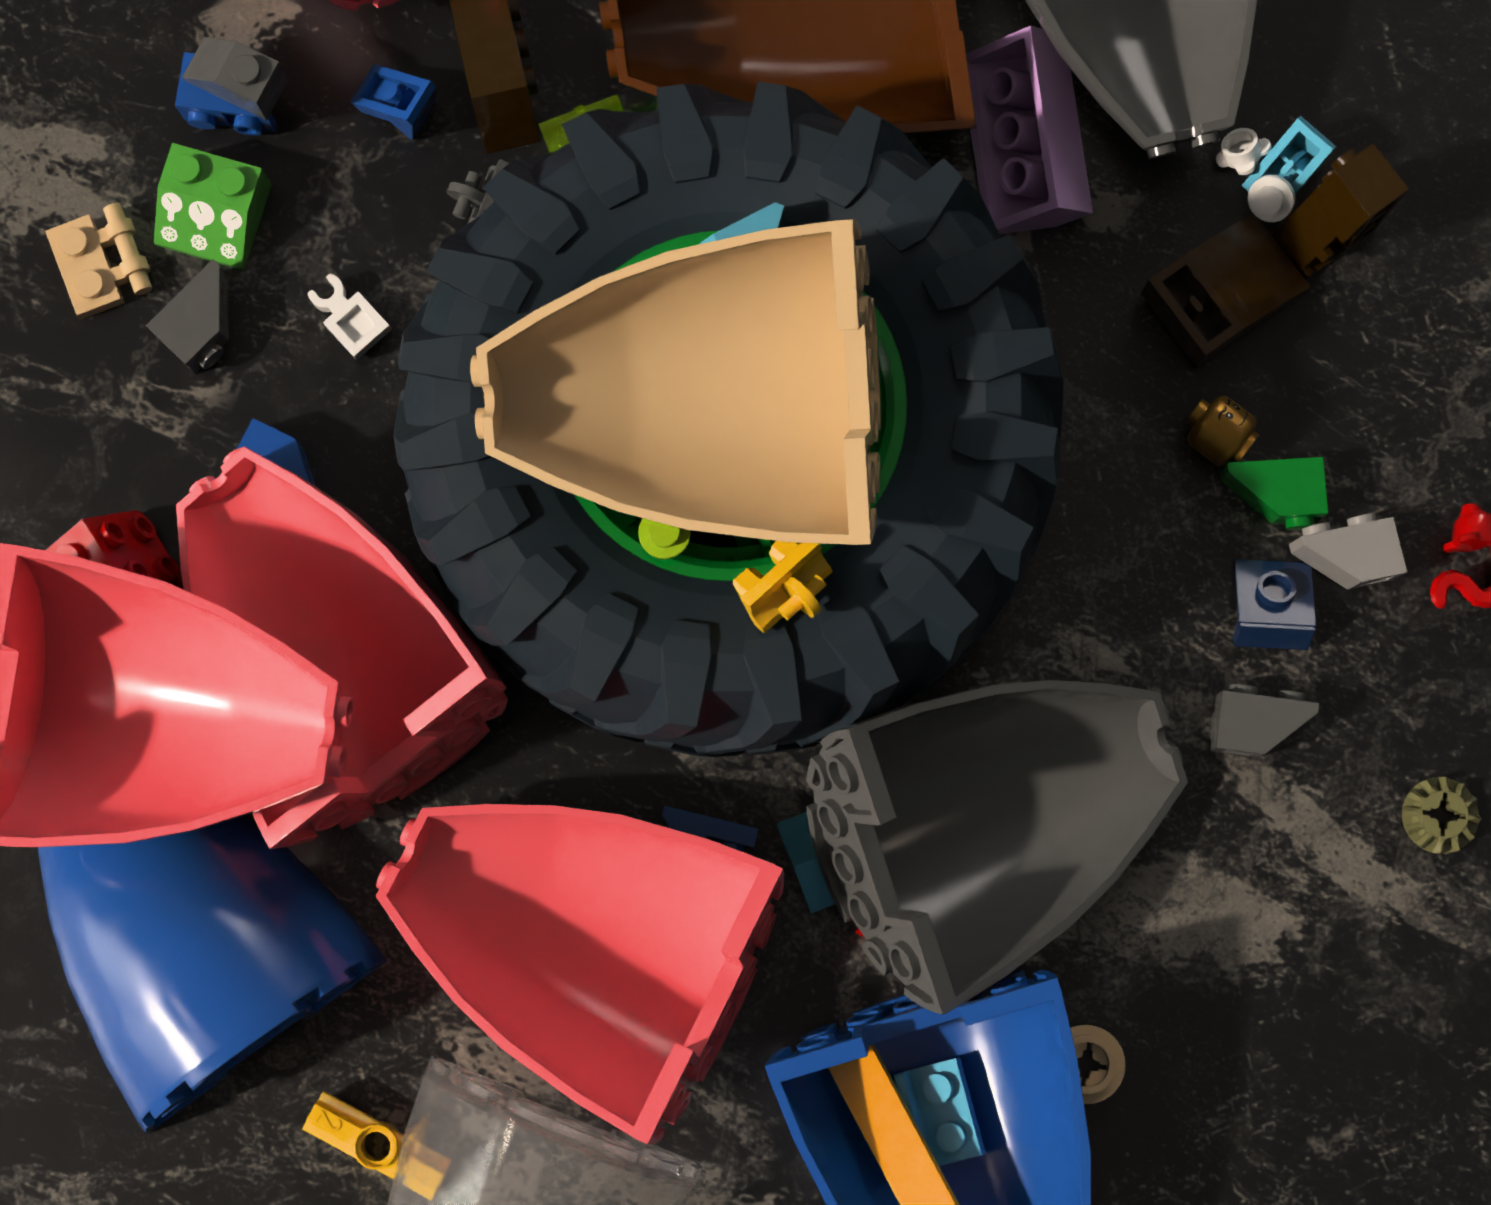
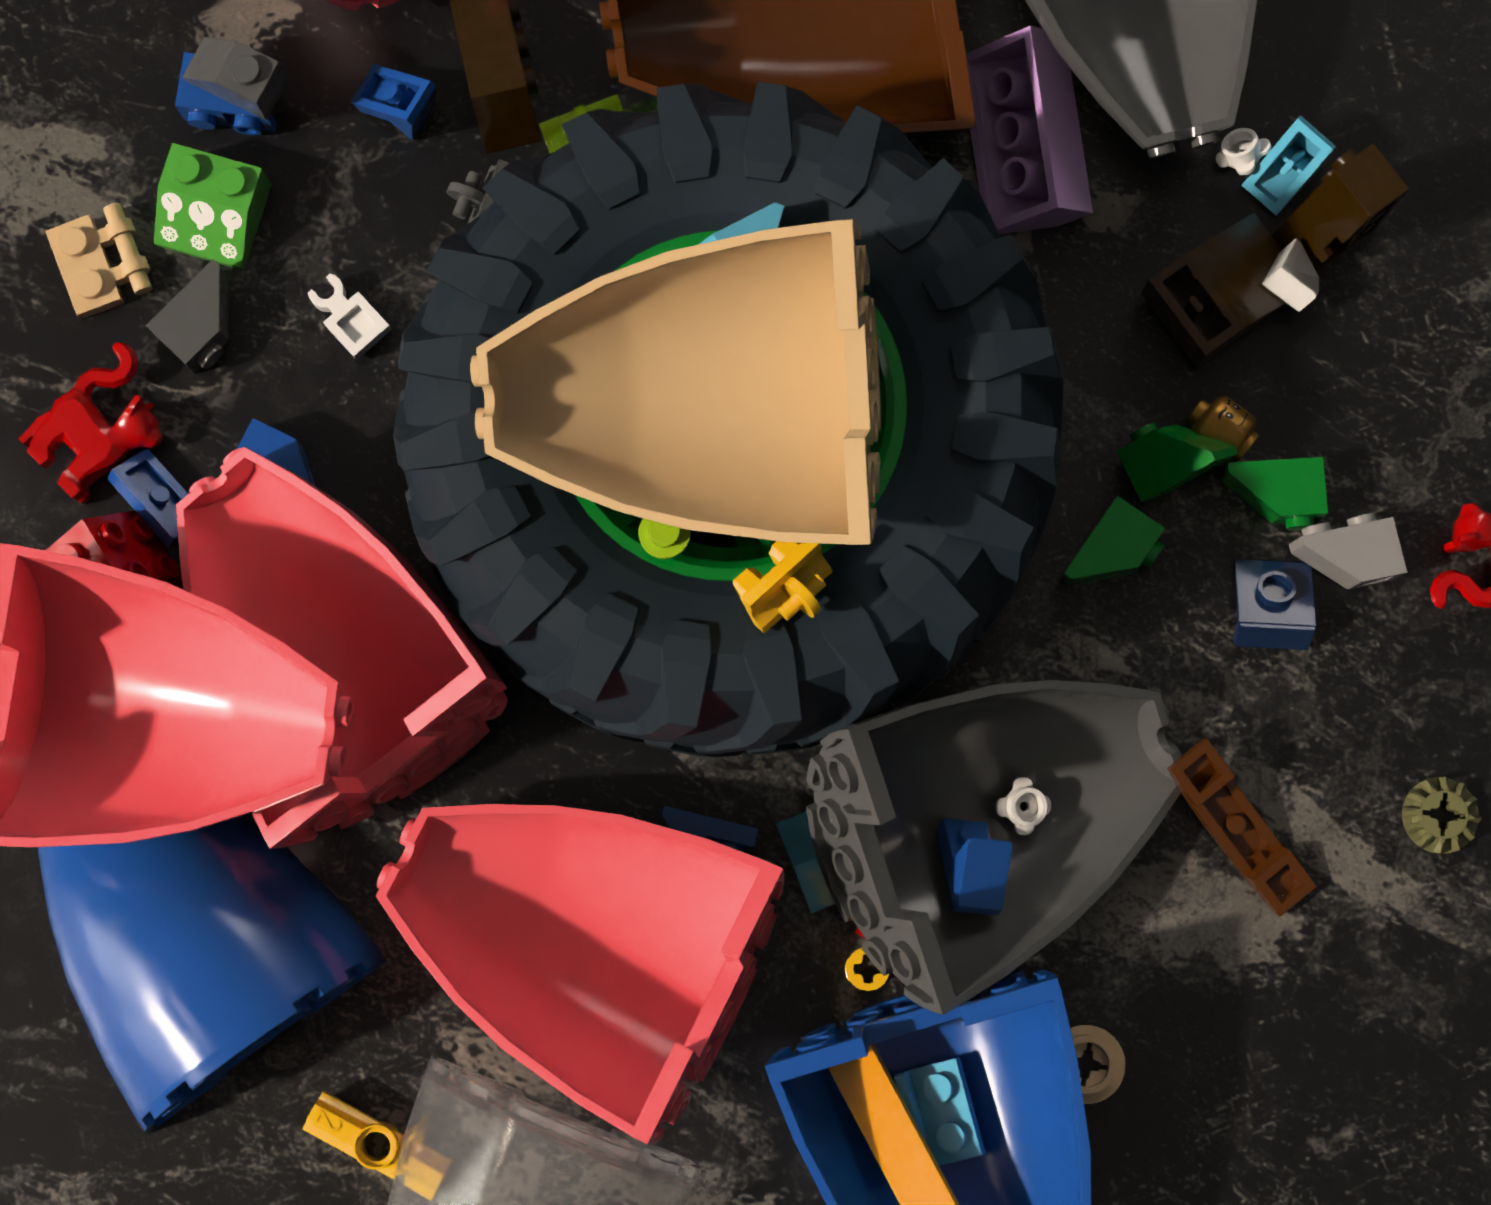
(87, 432): none -> red animal
(150, 493): none -> blue plate
(856, 979): none -> yellow bush
(974, 866): none -> blue slope
(1037, 806): none -> white plate
(1116, 546): none -> green slope
(1169, 458): none -> green slope
(1239, 829): none -> reddish brown slope
(1256, 723): dark grey slope -> none
(1271, 198): white plate -> none
(1293, 276): none -> white slope

